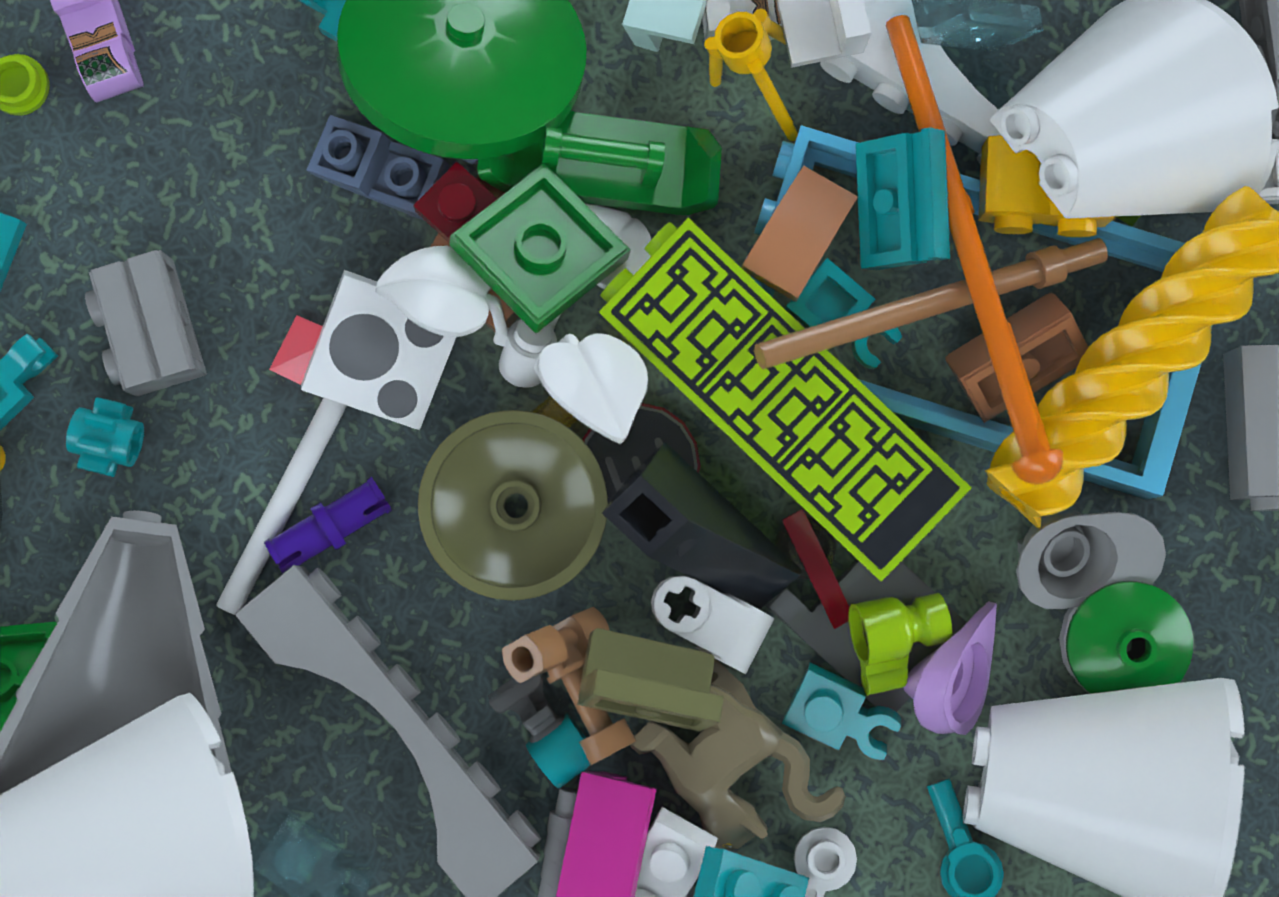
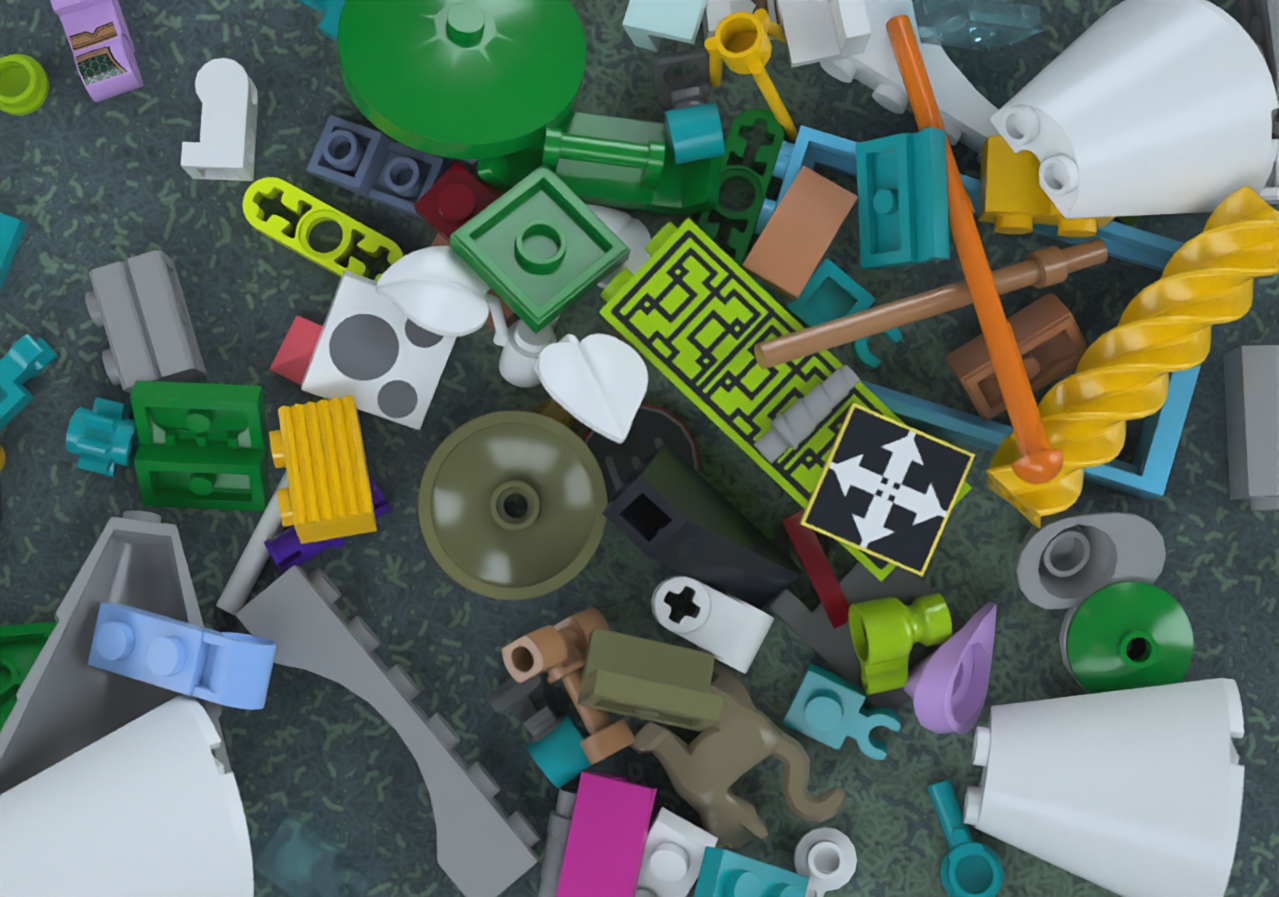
(183, 656): none -> light blue plate
(201, 445): none -> green slope
(227, 124): none -> white leg
(294, 200): none -> neon yellow beam
(324, 470): none -> yellow brick
(690, 123): none -> leg
(766, 158): none -> green beam
(805, 414): none -> light grey animal
(887, 489): none -> black tile

